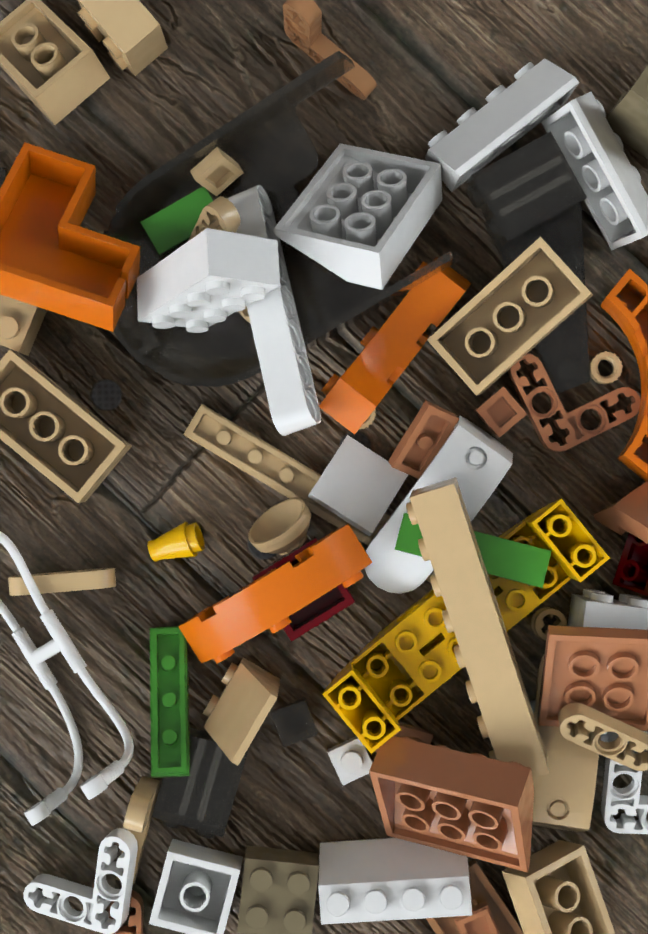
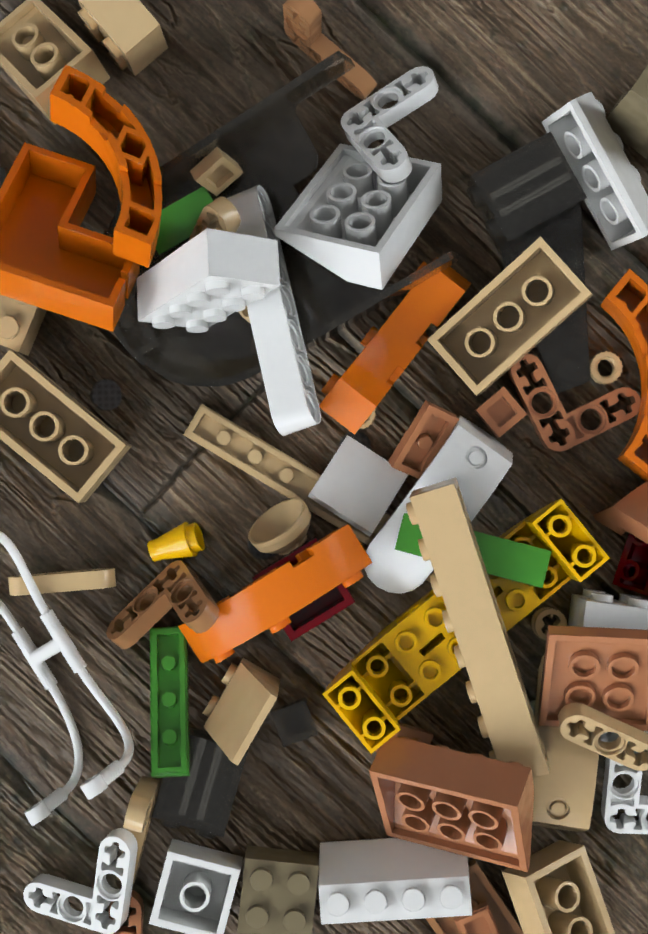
(127, 151): none -> orange brick
(174, 587): none -> medium nougat beam
(350, 760): white plate -> none
(420, 87): none -> white beam
(500, 122): white slope -> none

